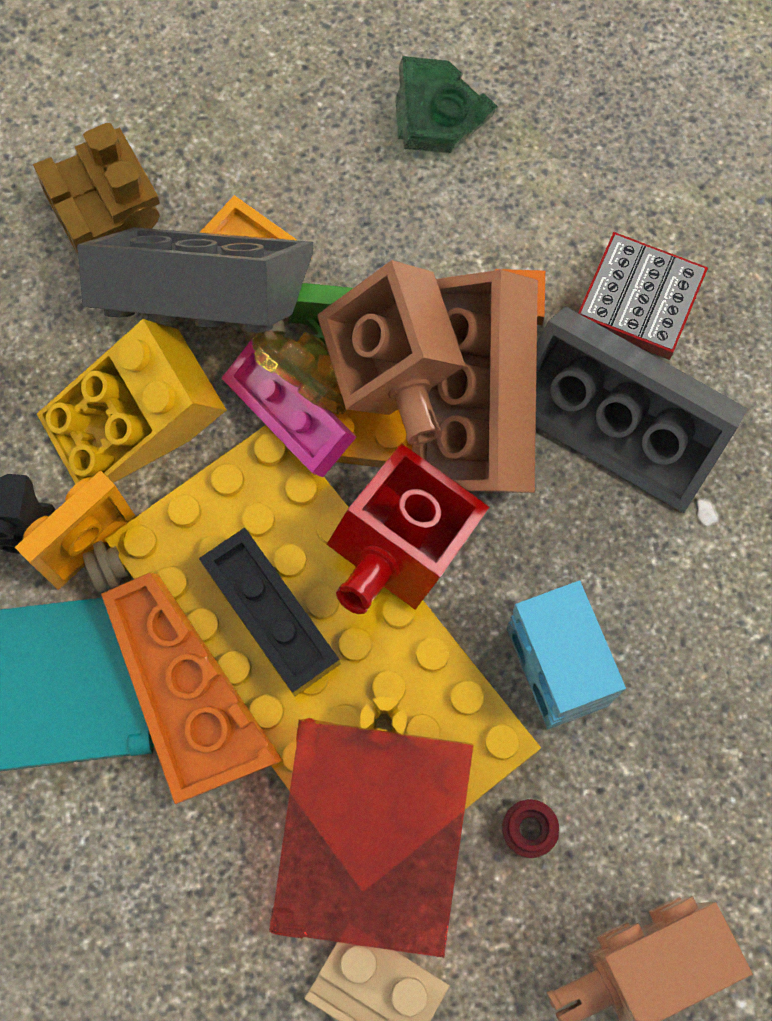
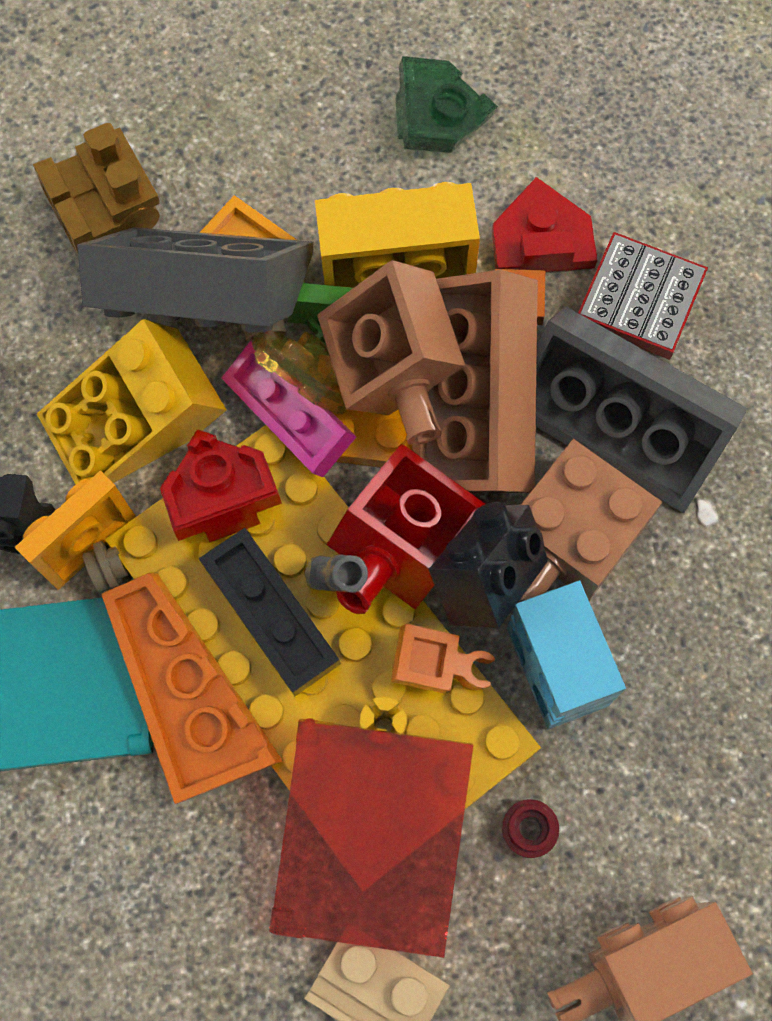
(218, 489): none -> red plate
(336, 573): none -> dark grey bar
(417, 227): none -> yellow brick
(431, 660): none -> orange plate
(489, 565): none -> black brick
(543, 233): none -> red plate
(586, 519): none -> nougat brick

